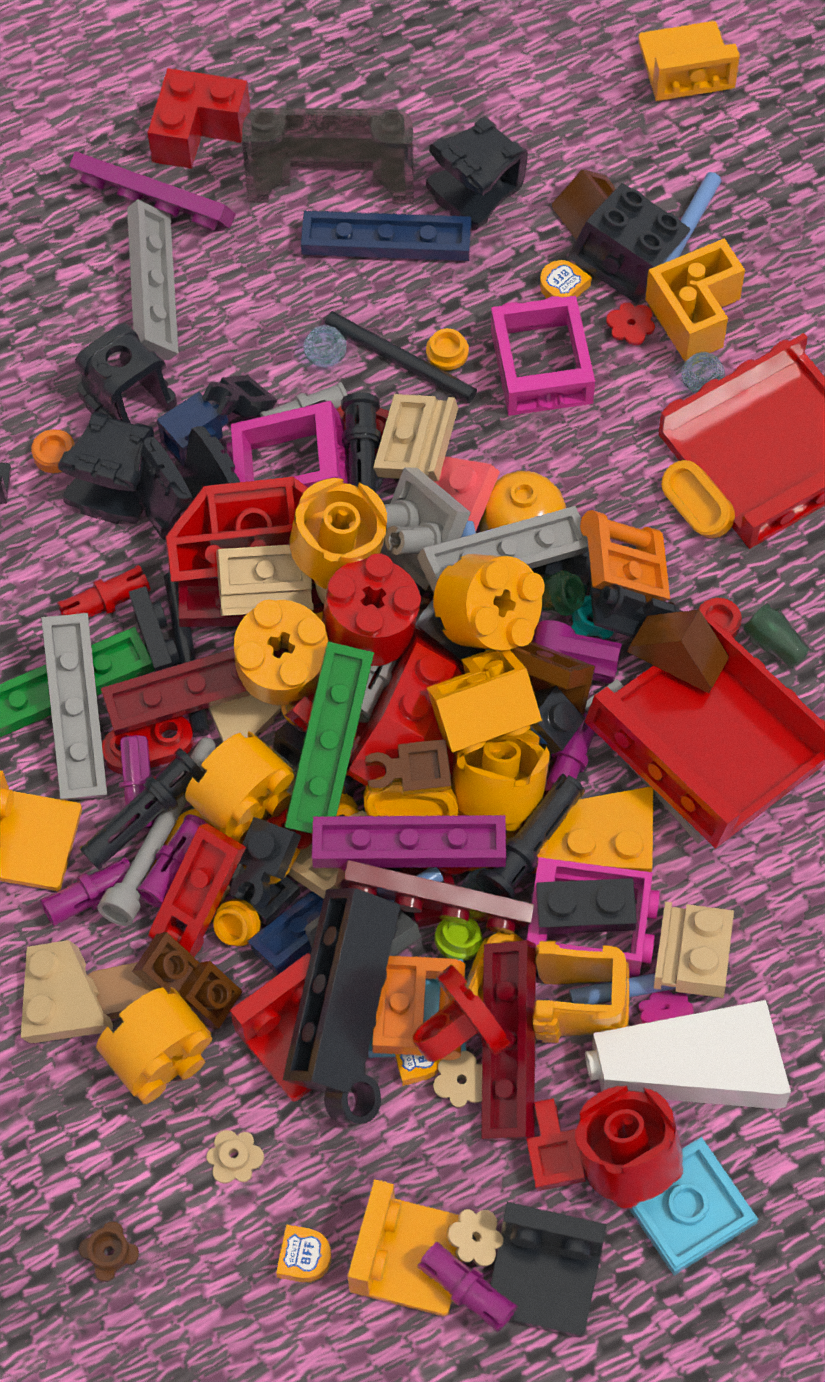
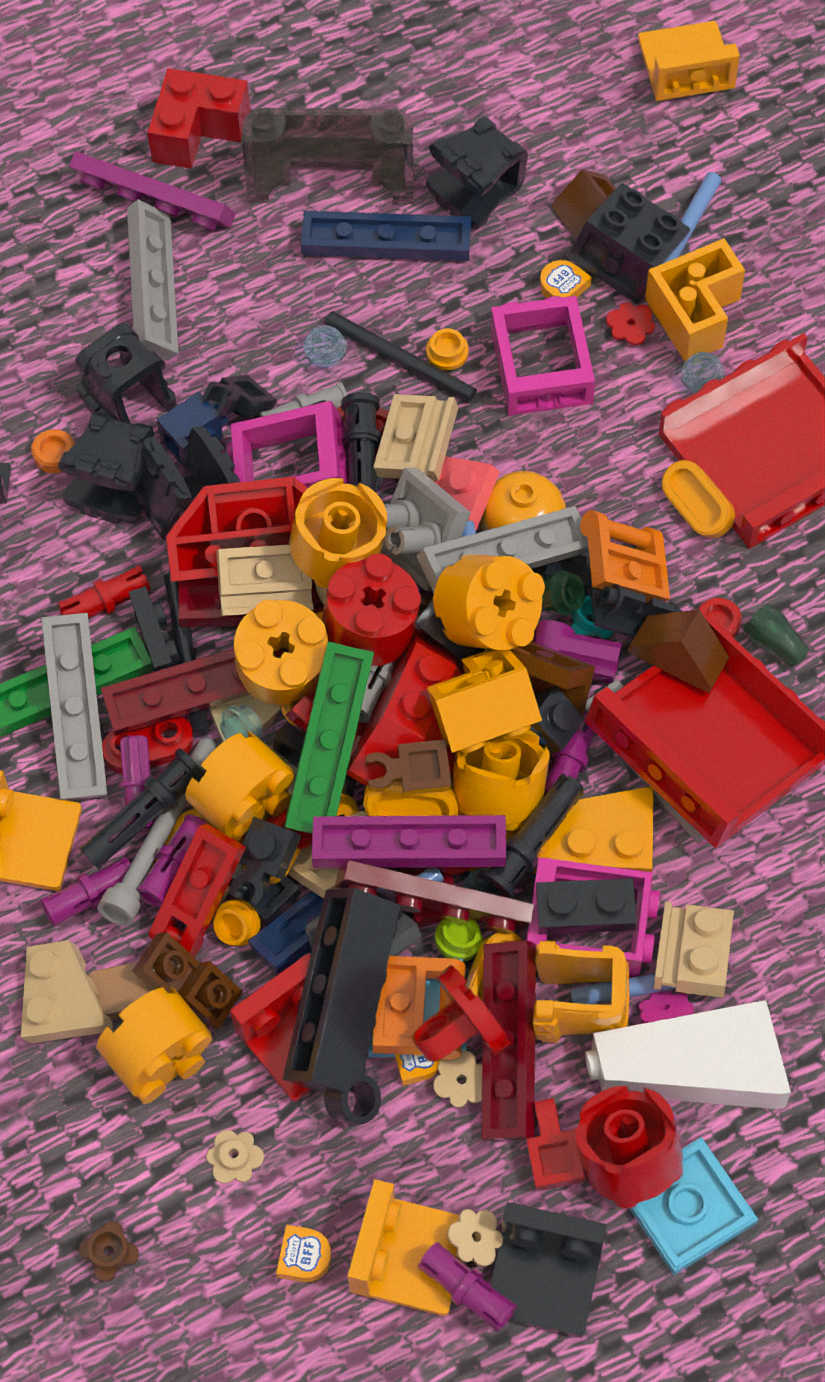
(240, 720): none -> clear light blue plate

